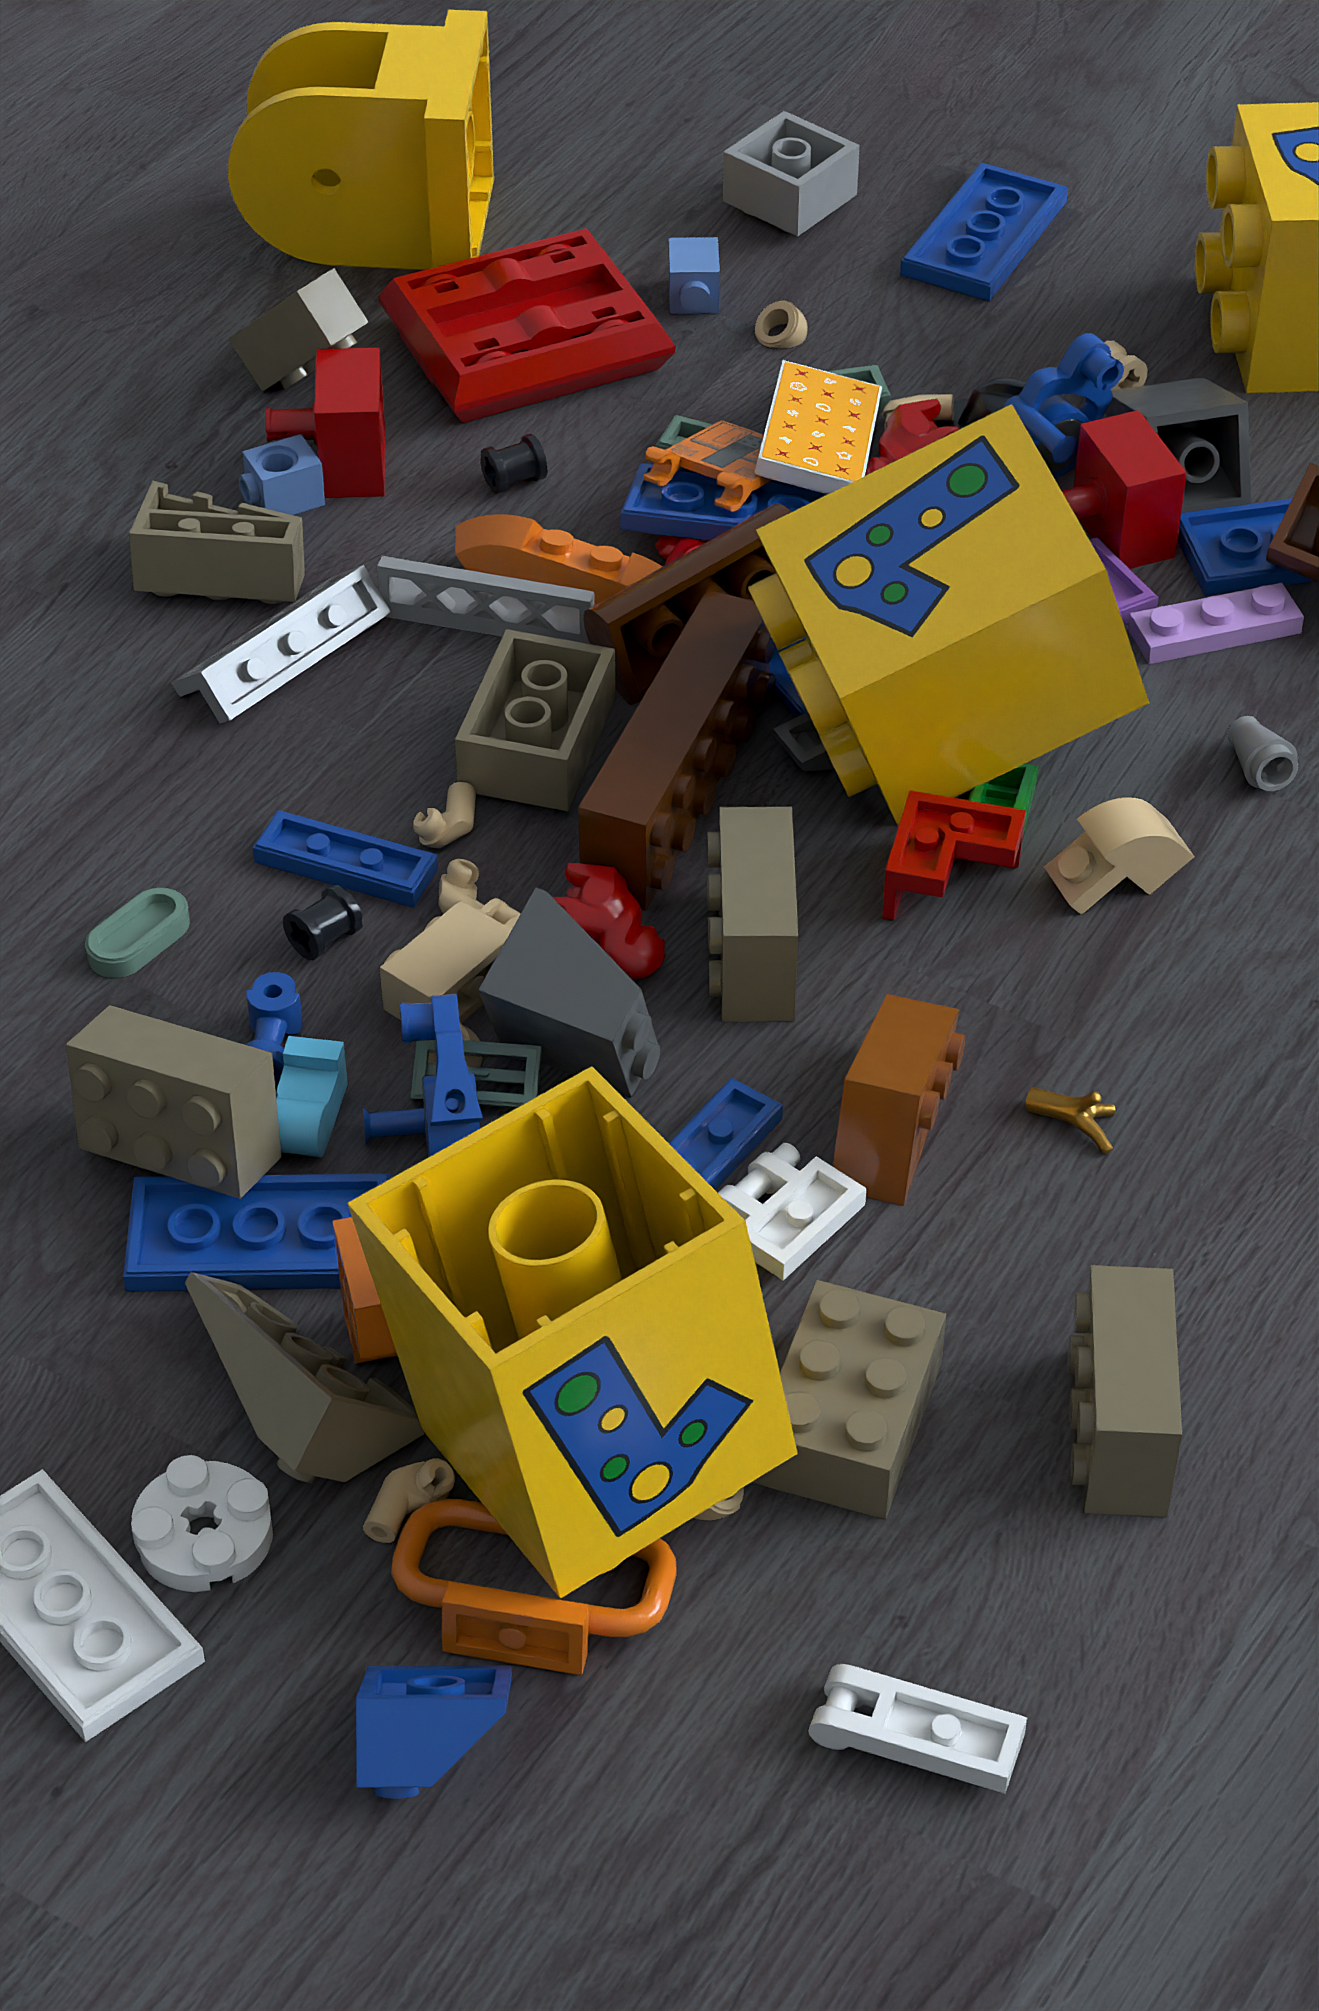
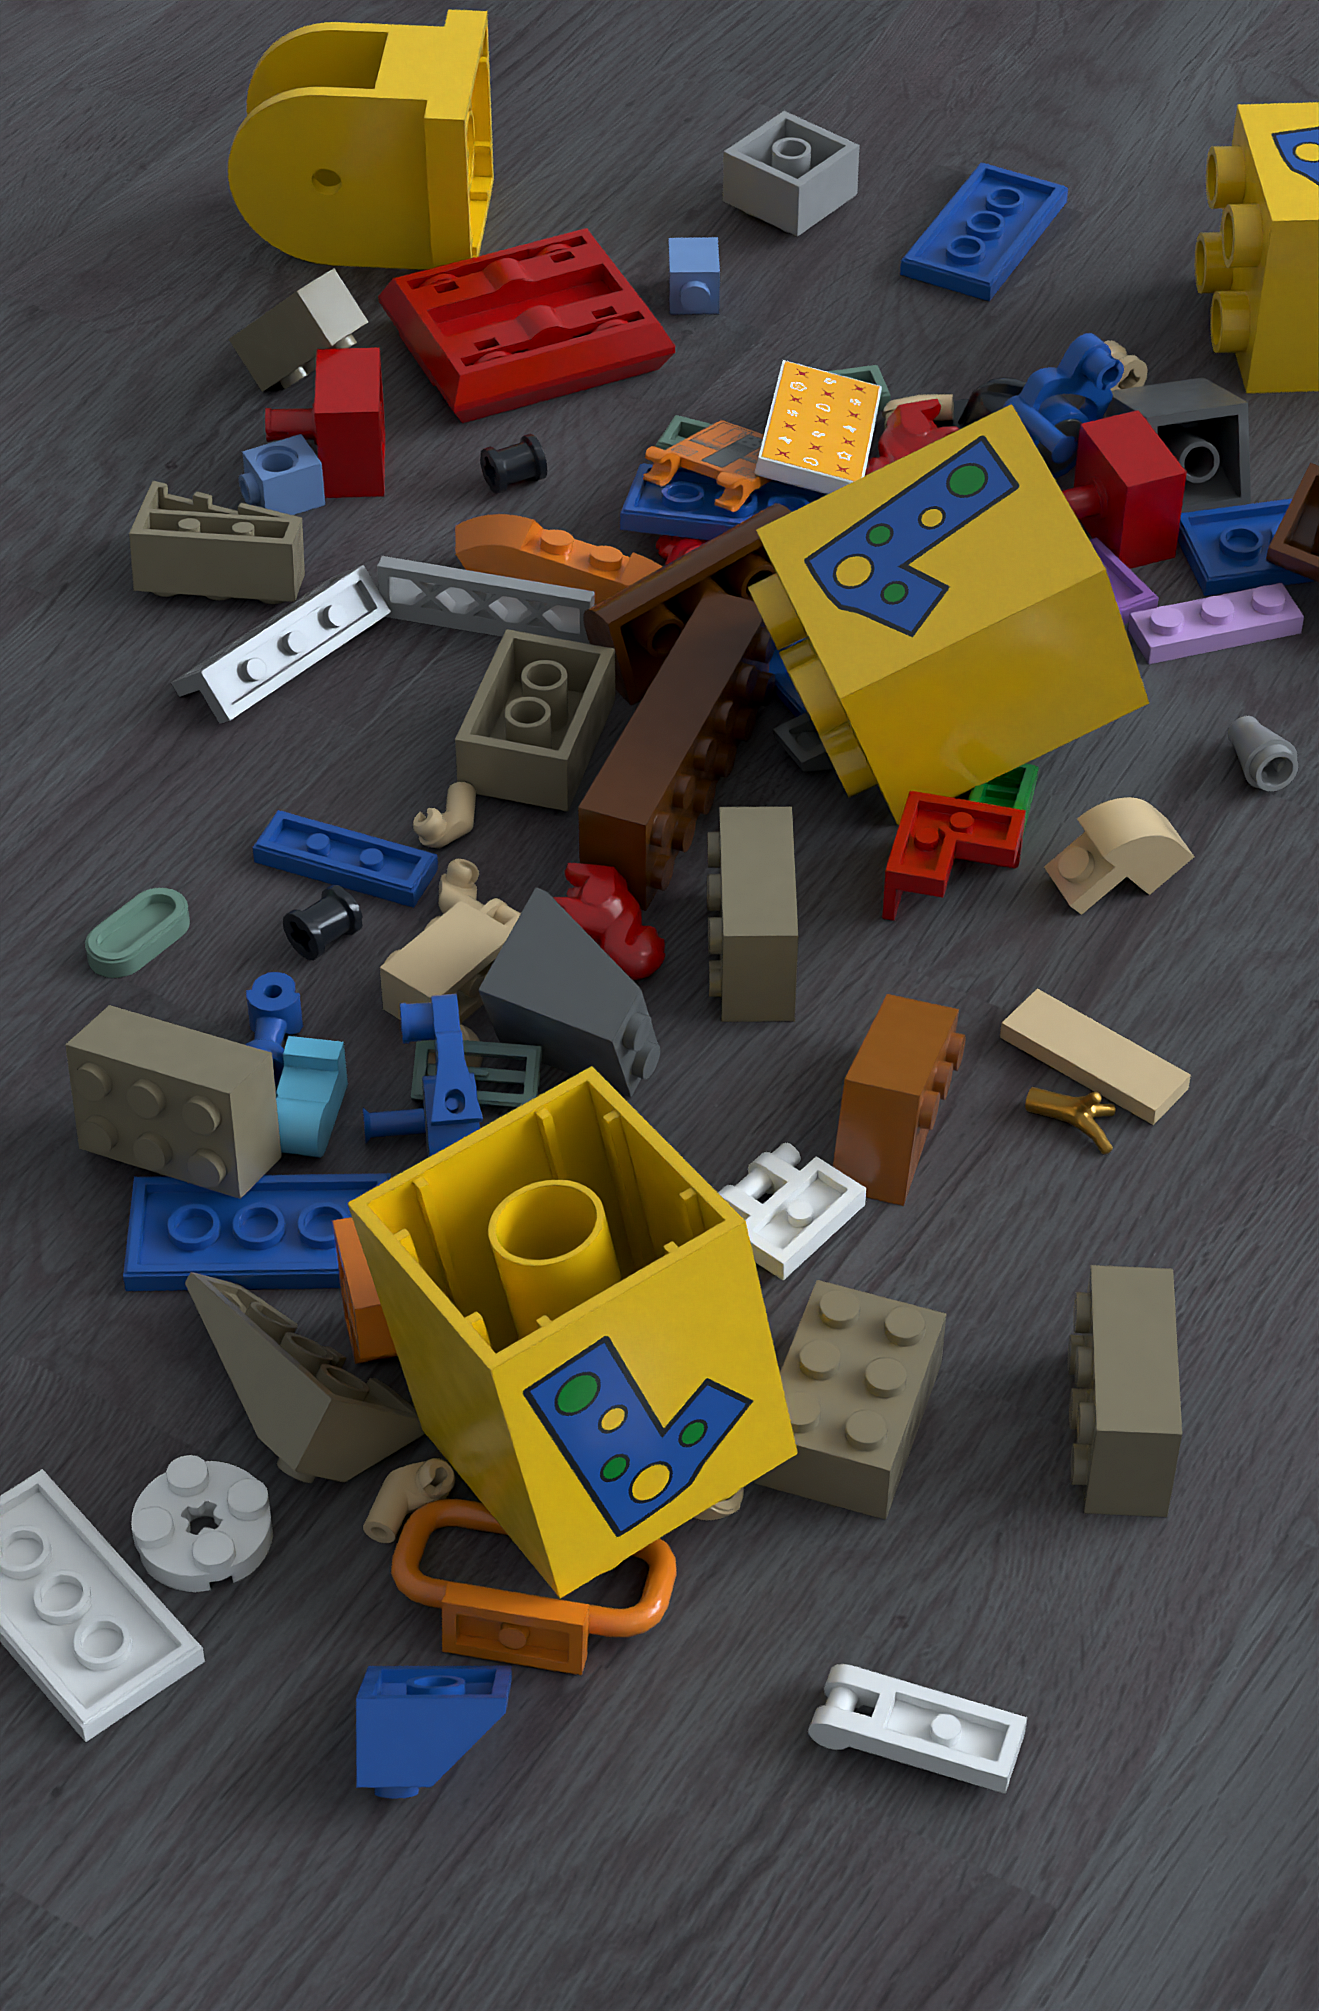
(727, 1131): blue tile -> none
(781, 313): tan piece -> none
(1095, 1056): none -> tan tile

